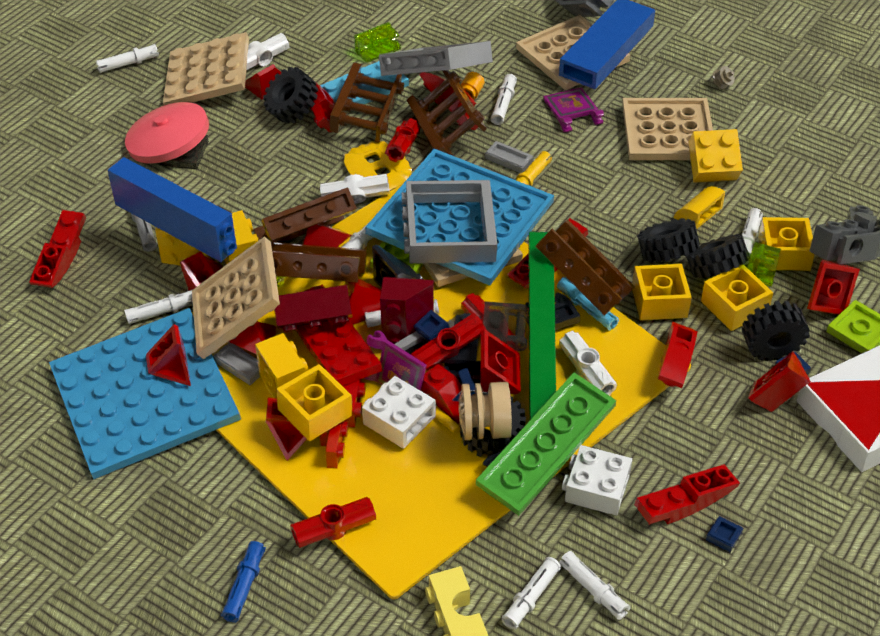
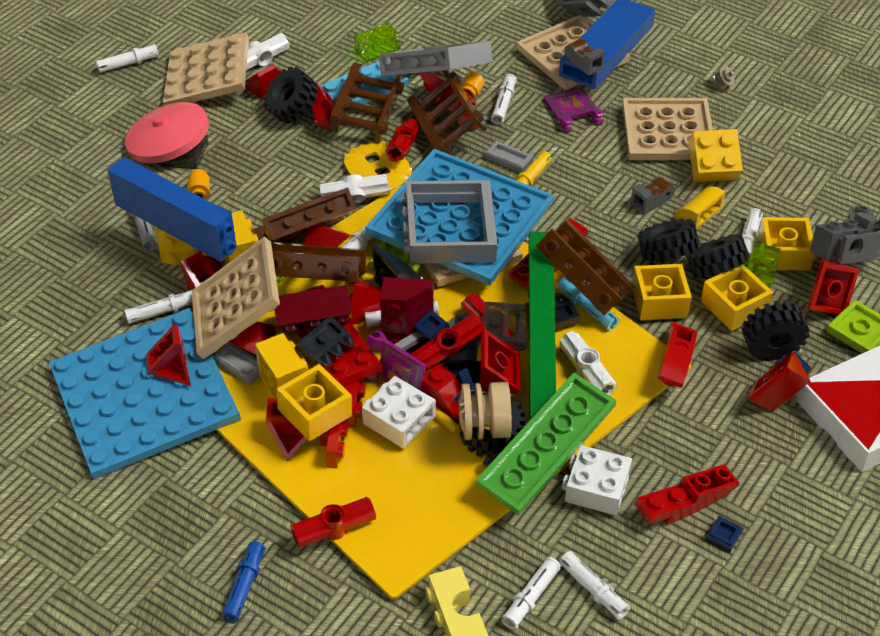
(60, 251): red slope -> none
(199, 183): none -> light orange brick
(324, 341): none -> black plate
(584, 56): none -> dark grey leg
(652, 194): none -> dark grey leg

